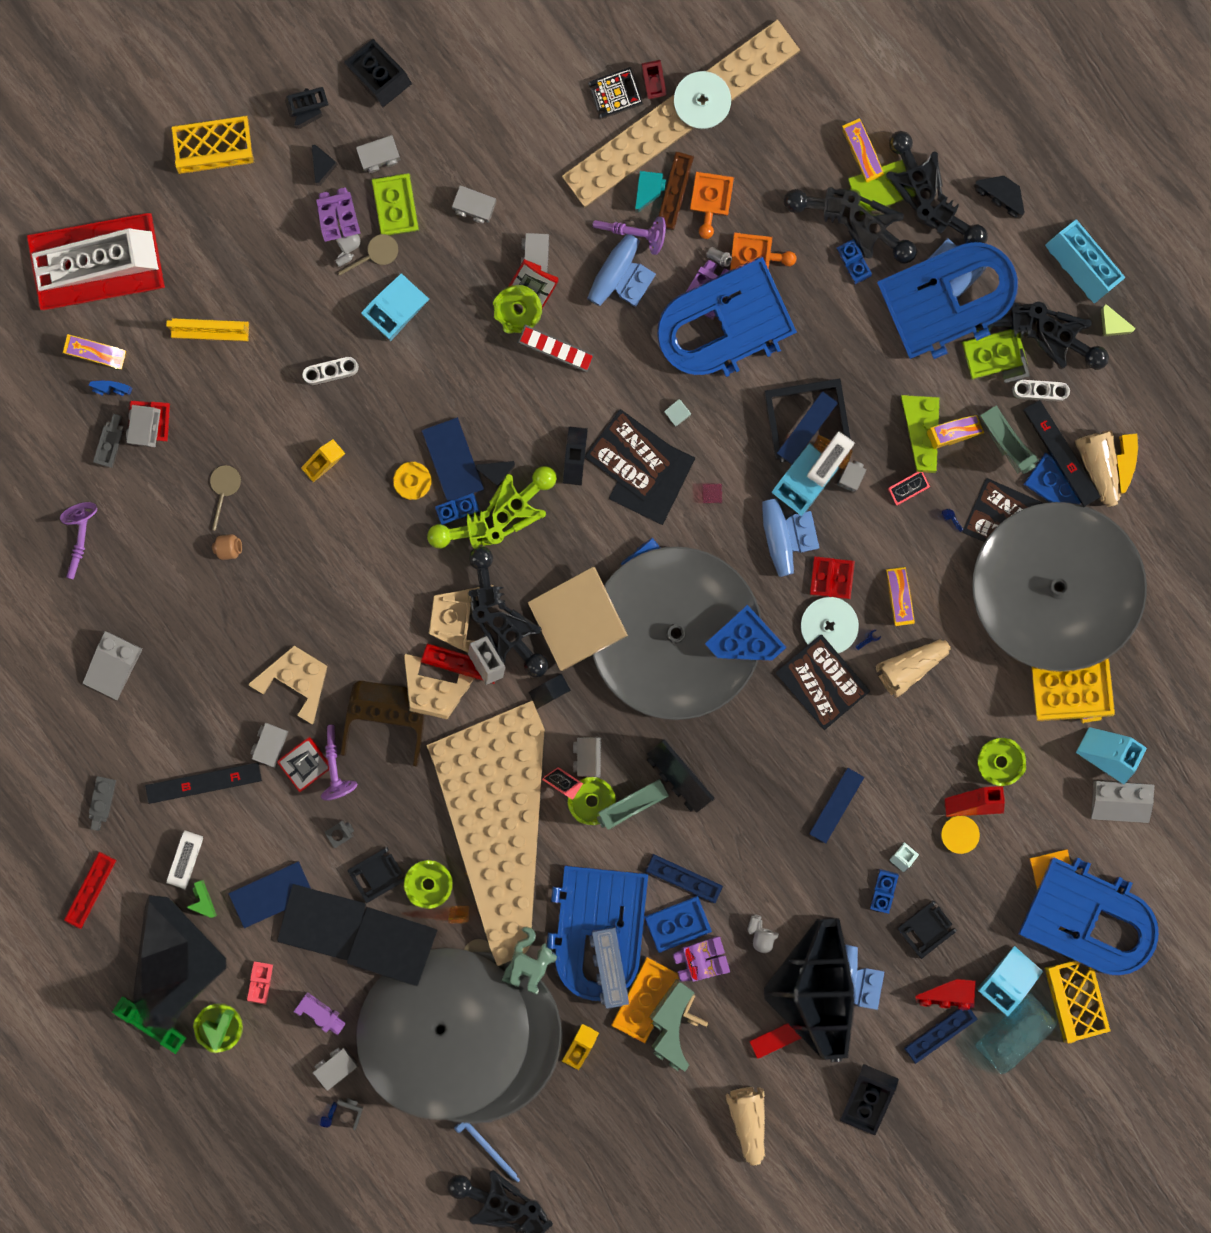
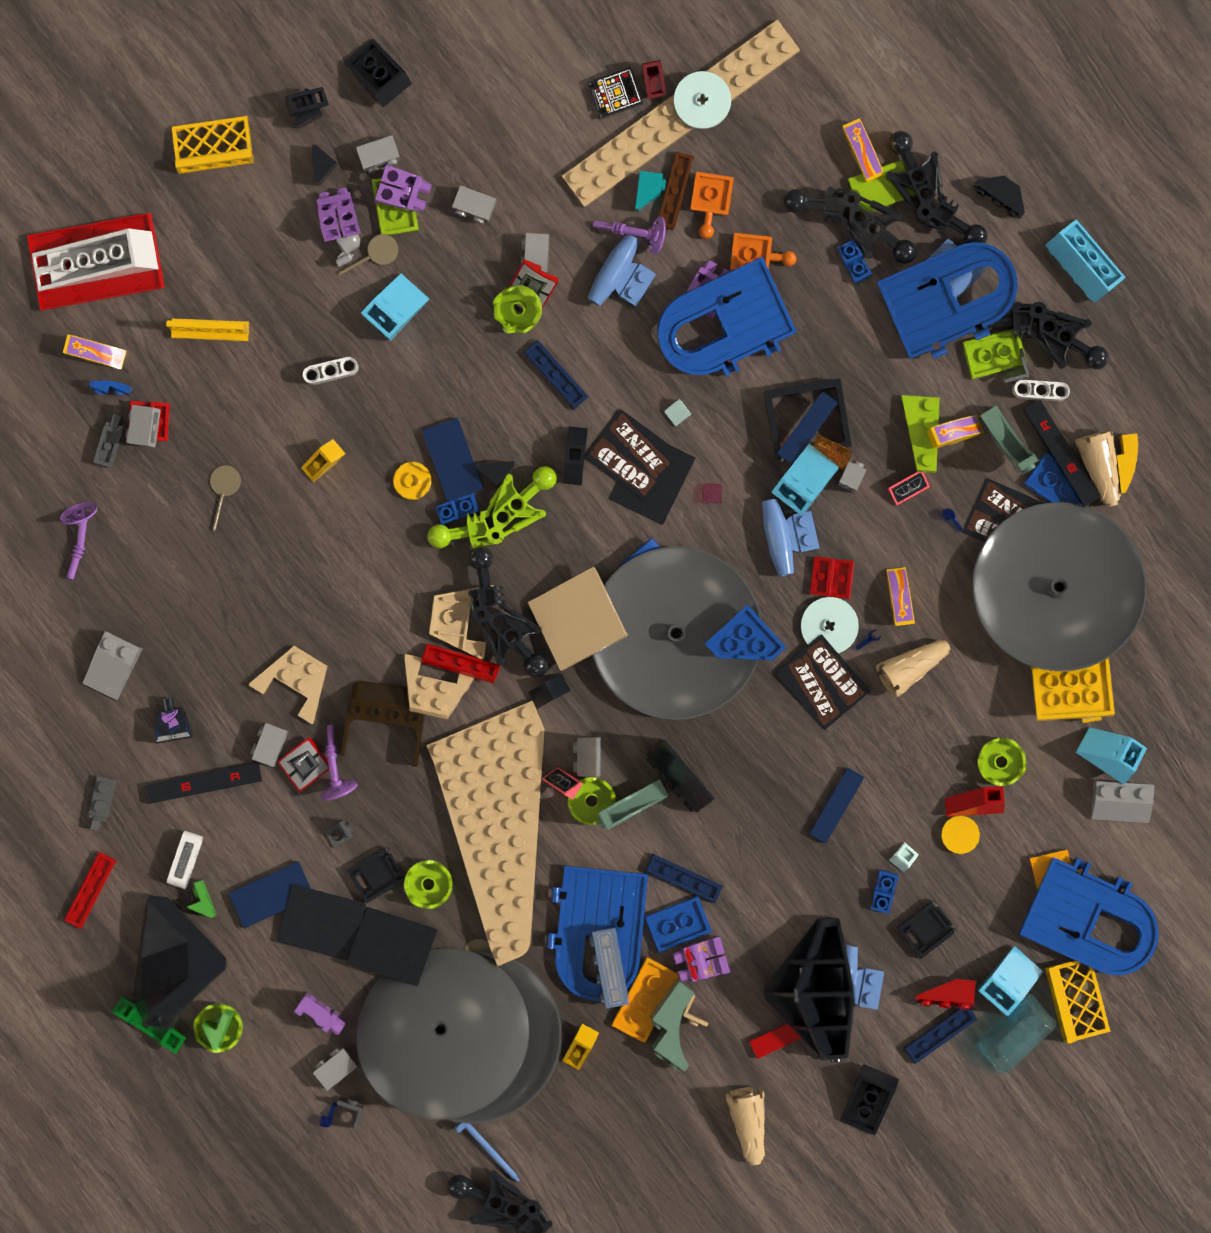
(171, 723): none -> torso
(227, 547): medium nougat head -> none
(260, 983): coral slope -> none
(408, 189): none -> medium lavender hips
(459, 914): clear orange slope -> none
(486, 660): light grey brick -> none
(527, 966): sand green animal -> none
(555, 348): tile -> none
(556, 374): none -> dark blue tile
(724, 259): light grey pin -> none
(763, 938): light grey piece -> none
(830, 459): white beam -> none
(1113, 323): yellowish green slope -> none

